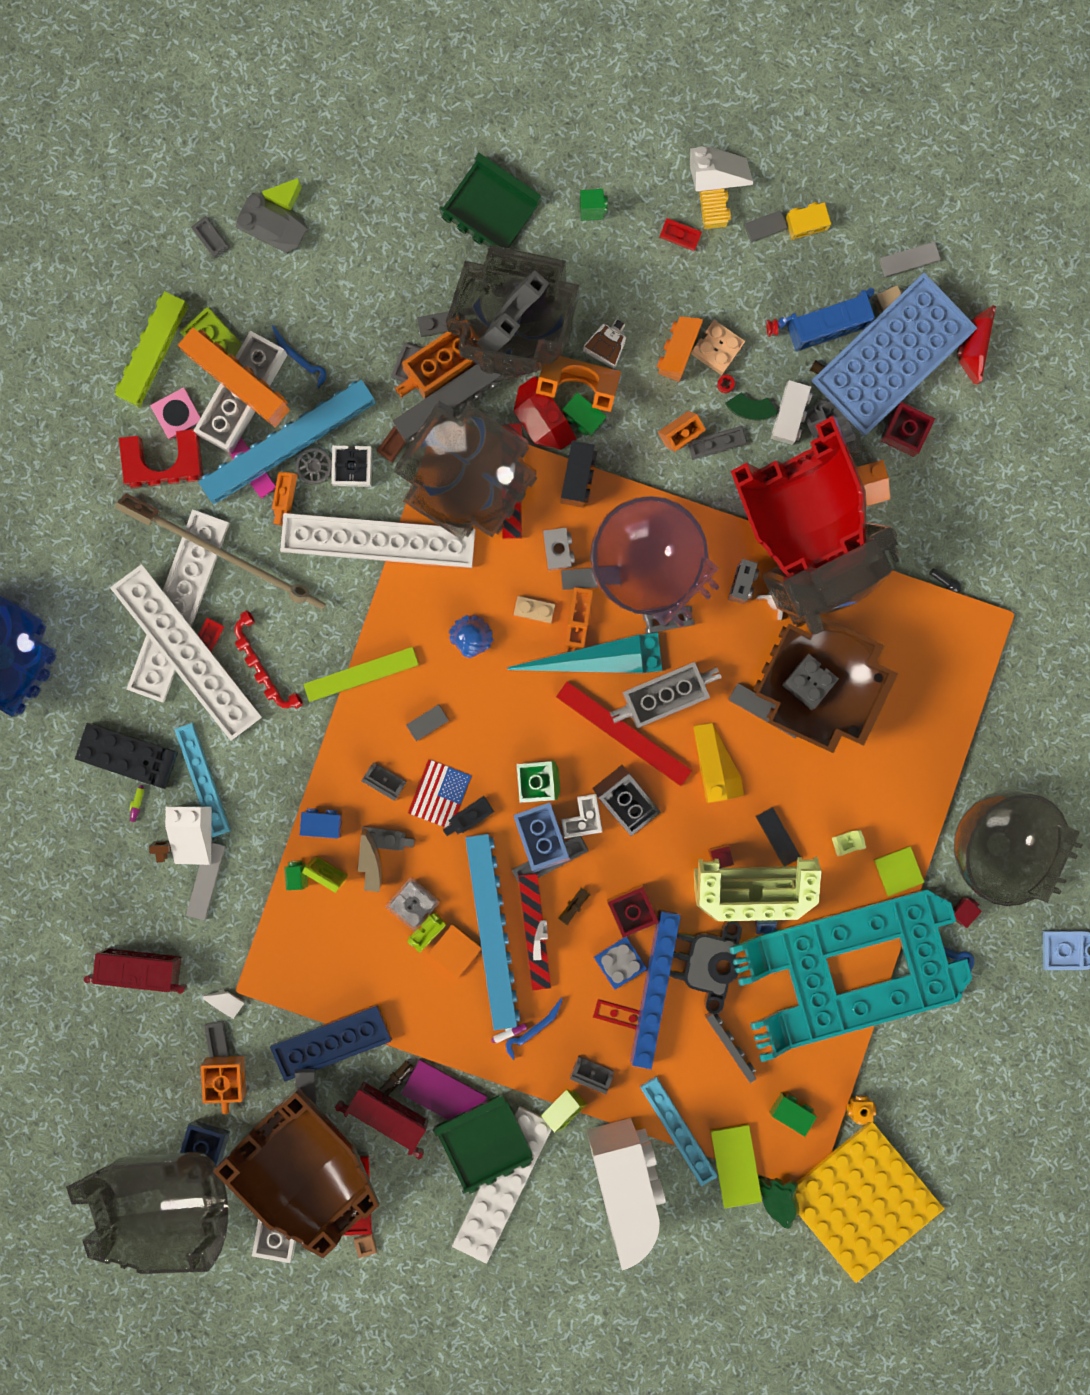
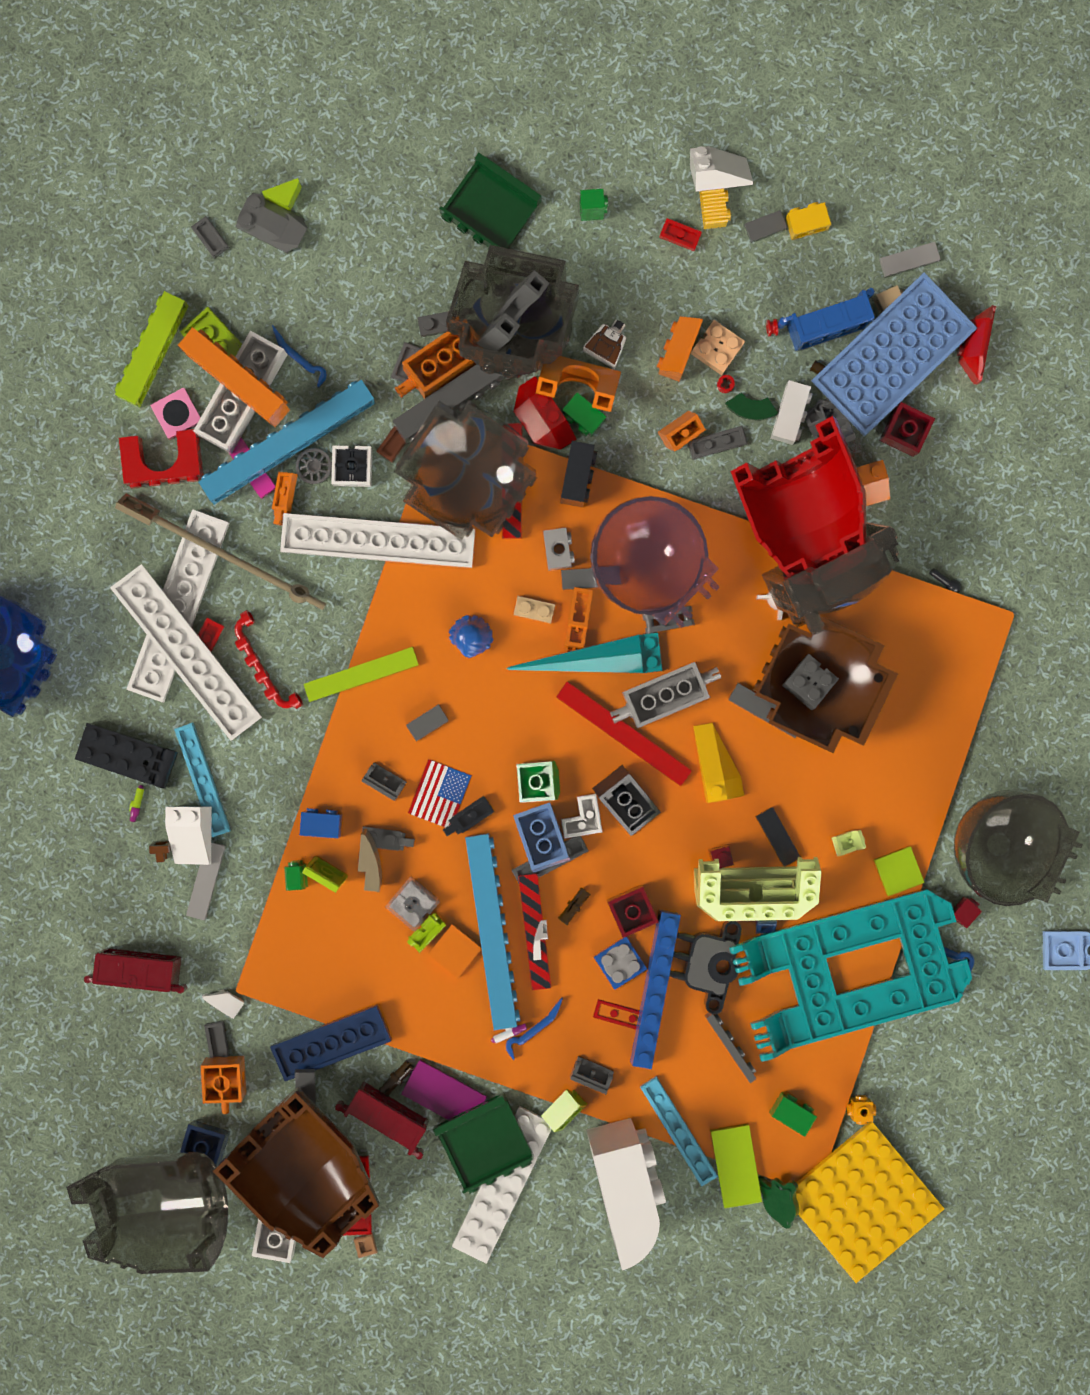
(741, 586): dark grey piece -> none

